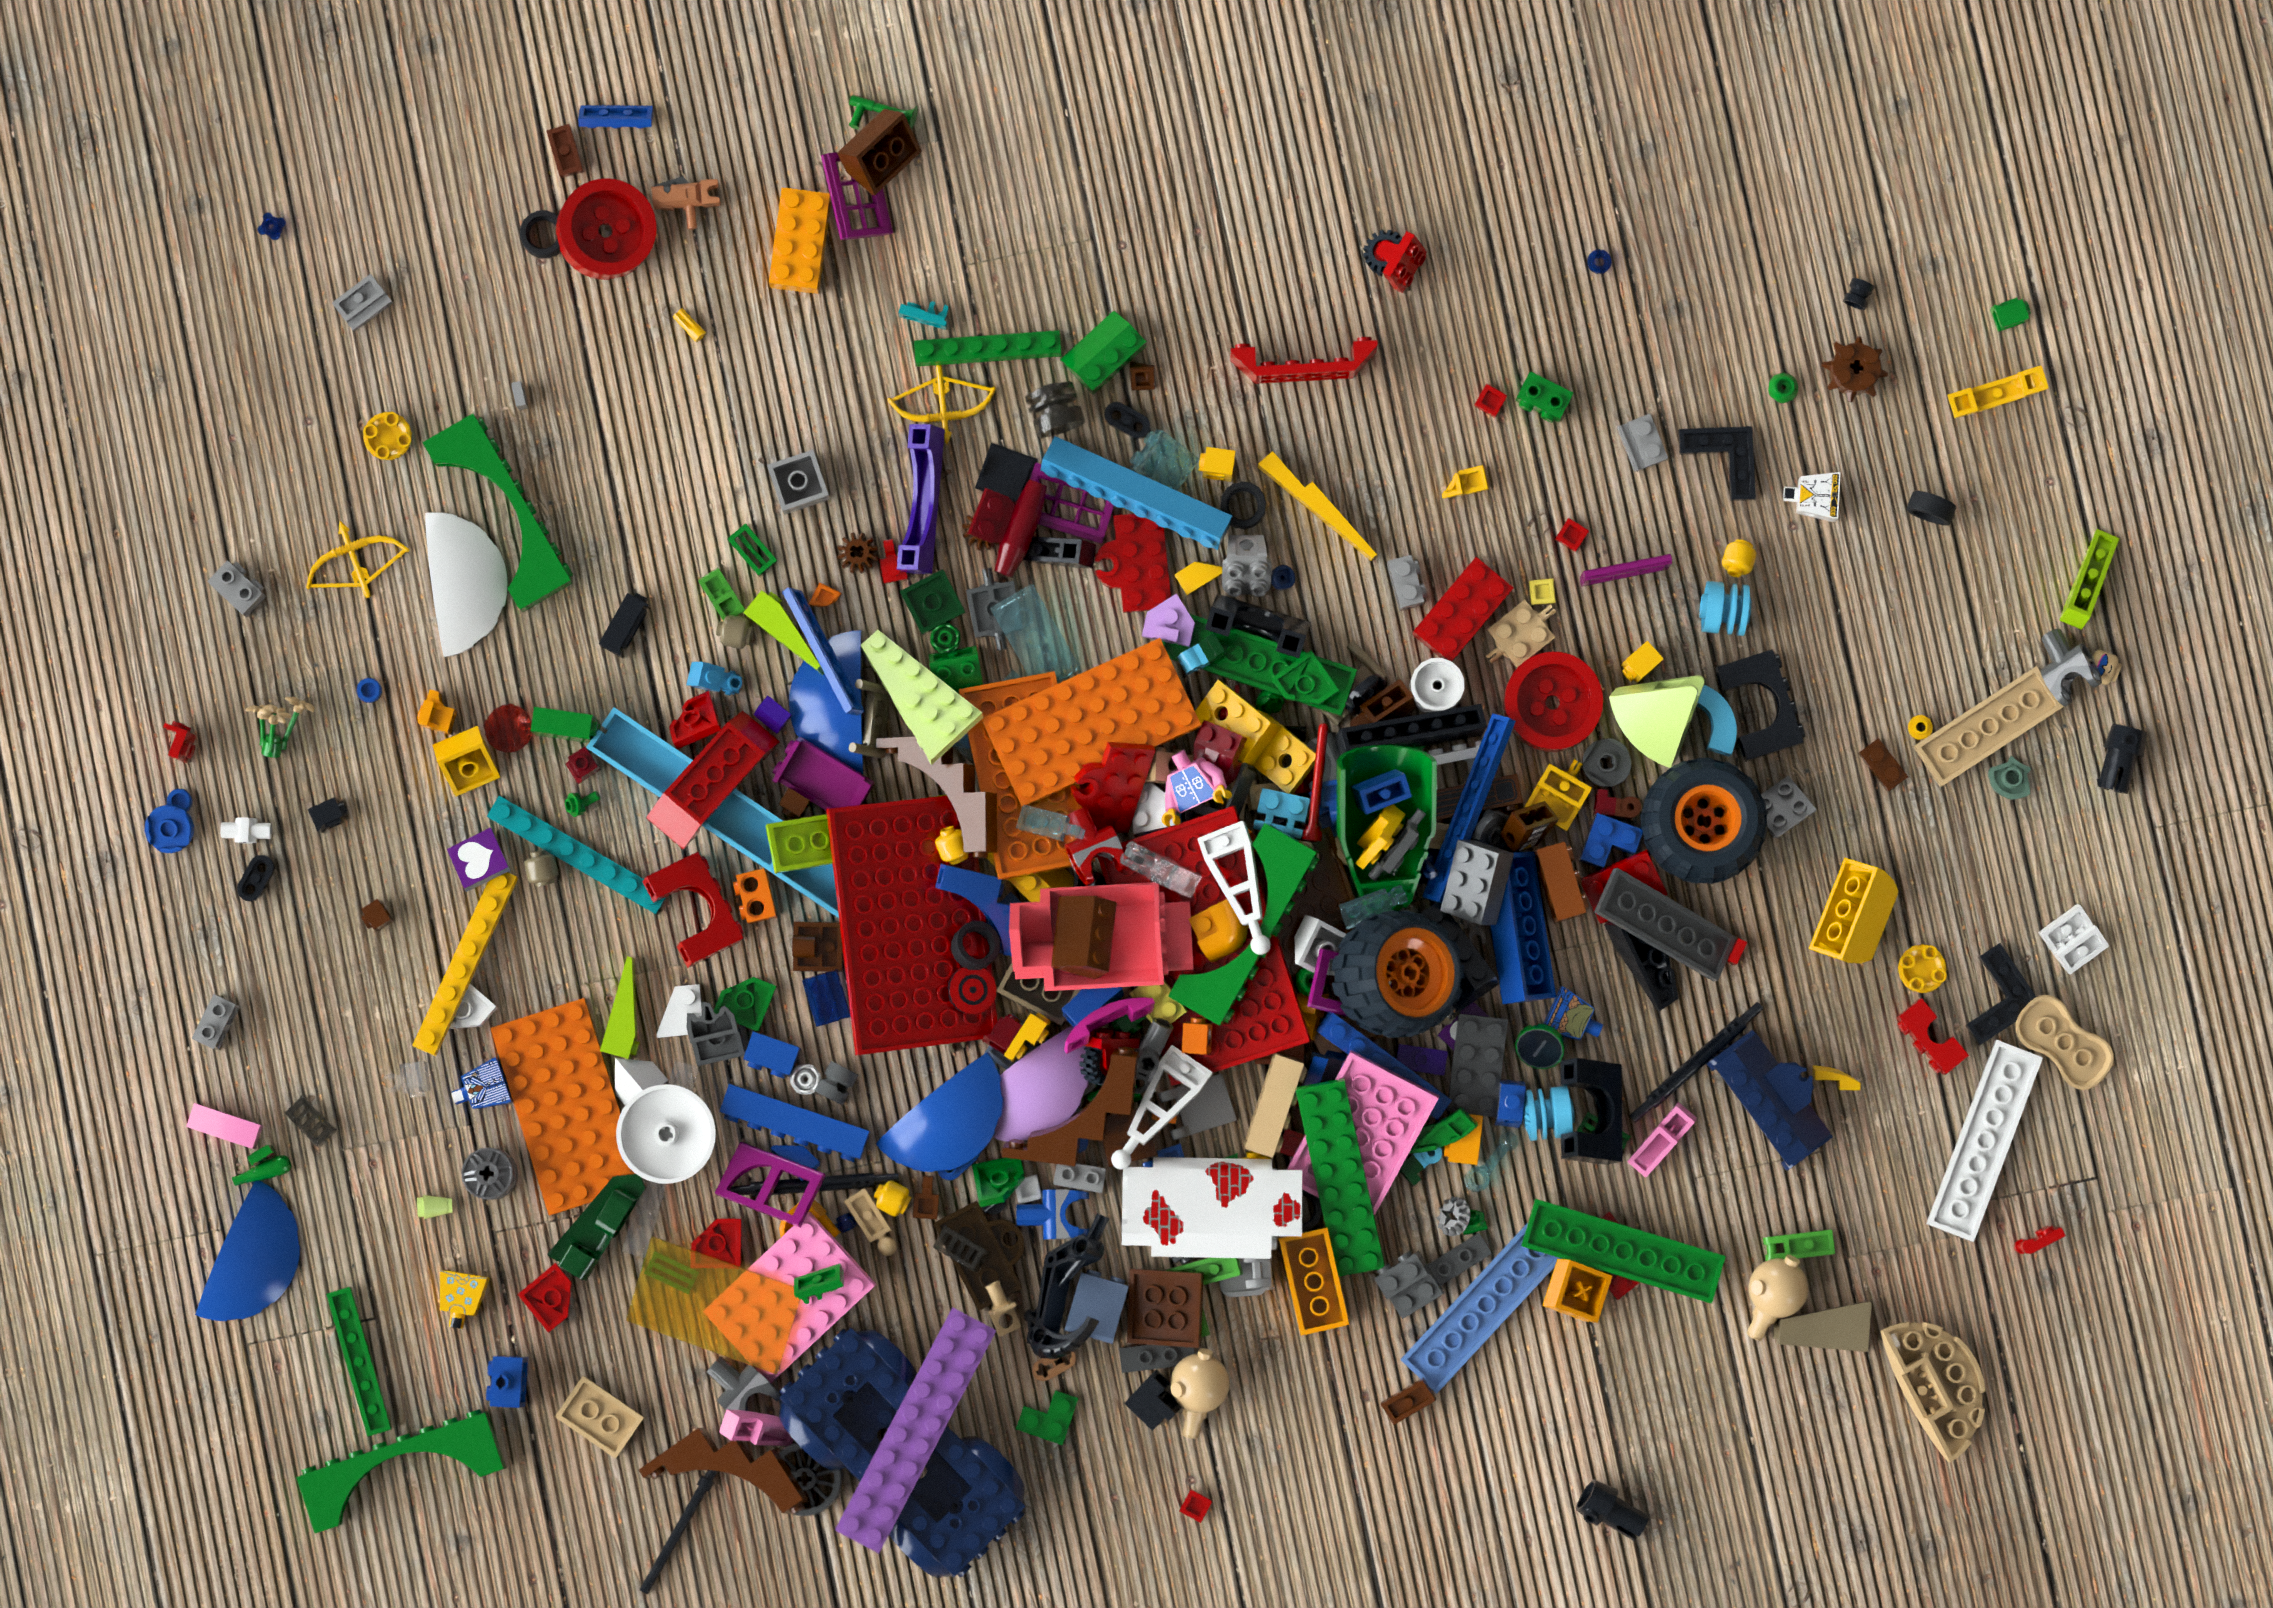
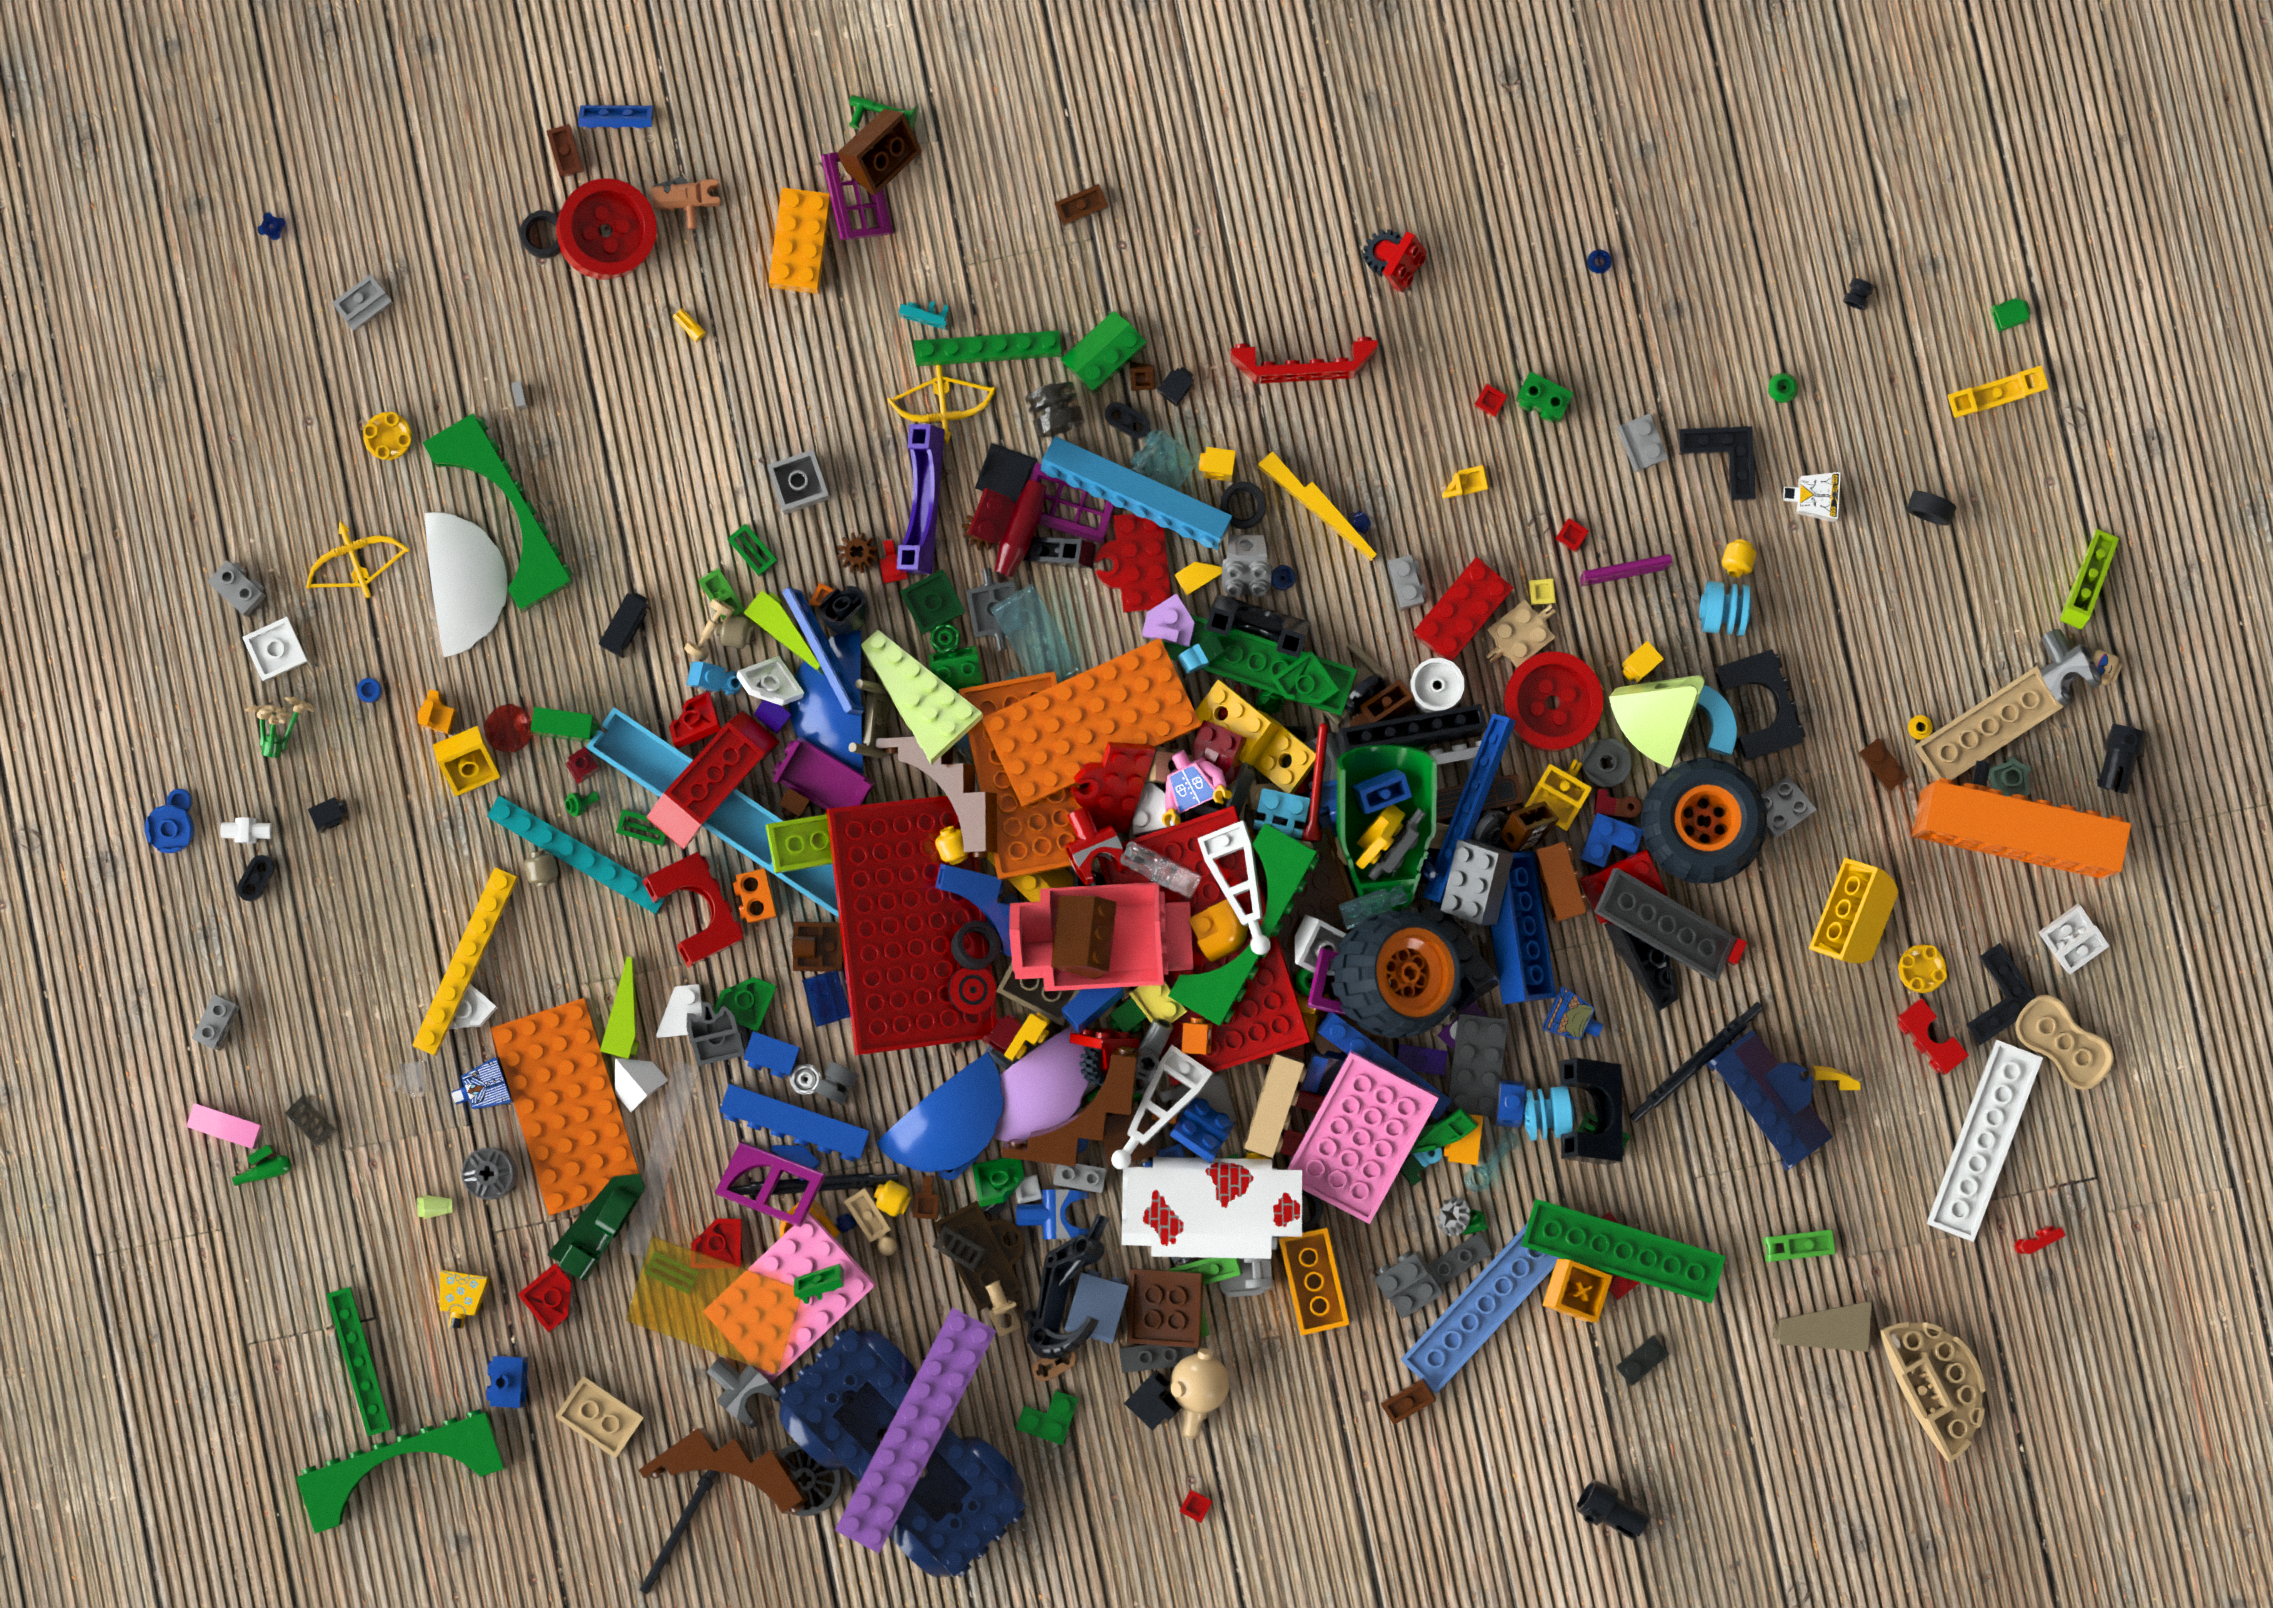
(182, 745): red bracket -> none
(254, 1259): blue brick -> none
(275, 649): none -> white plate
(376, 915): reddish brown plate -> none
(478, 859): tile -> none
(622, 821): none -> green tile
(666, 1134): white dish -> none
(696, 649): none -> tan wheel
(754, 1427): bright pink slope -> none
(770, 682): none -> white plate
(845, 610): none -> black cylinder
(1047, 824): clear light blue plate -> none
(1081, 205): none -> reddish brown plate
(1133, 1007): dark pink slope -> none
(1176, 385): none -> black window
(1202, 1129): none -> blue plate
(1340, 1176): green plate -> none
(1359, 521): none -> clear blue plate
(1540, 1046): black tile -> none
(1642, 1360): none -> pearl dark grey plate
(1662, 1139): bright pink slope -> none
(1777, 1291): tan piece -> none
(1843, 376): reddish brown brick -> none
(2020, 829): none -> orange piece

